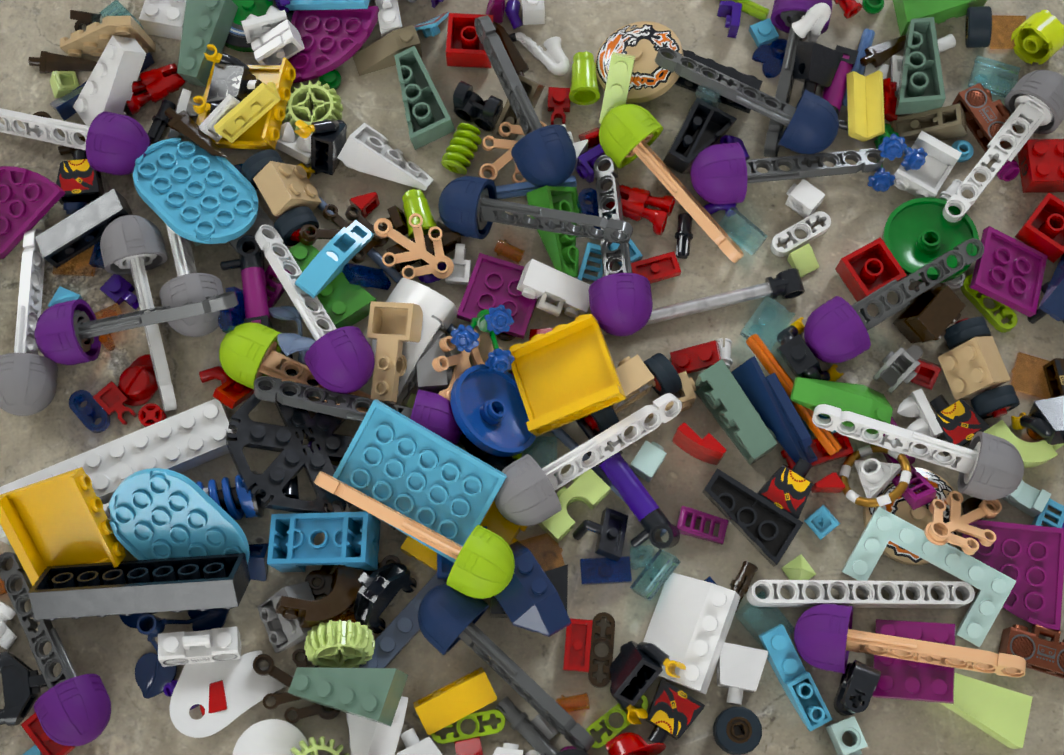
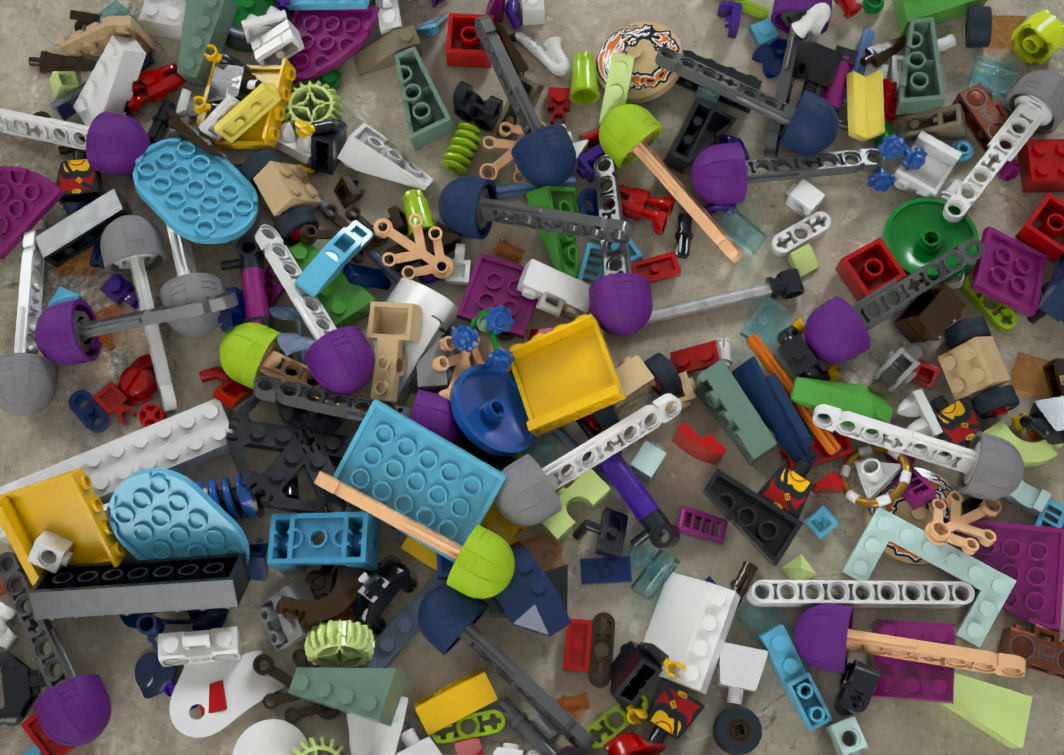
(44, 558): none -> white brick
(347, 191): none -> dark brown tile
(366, 203): red slope -> none

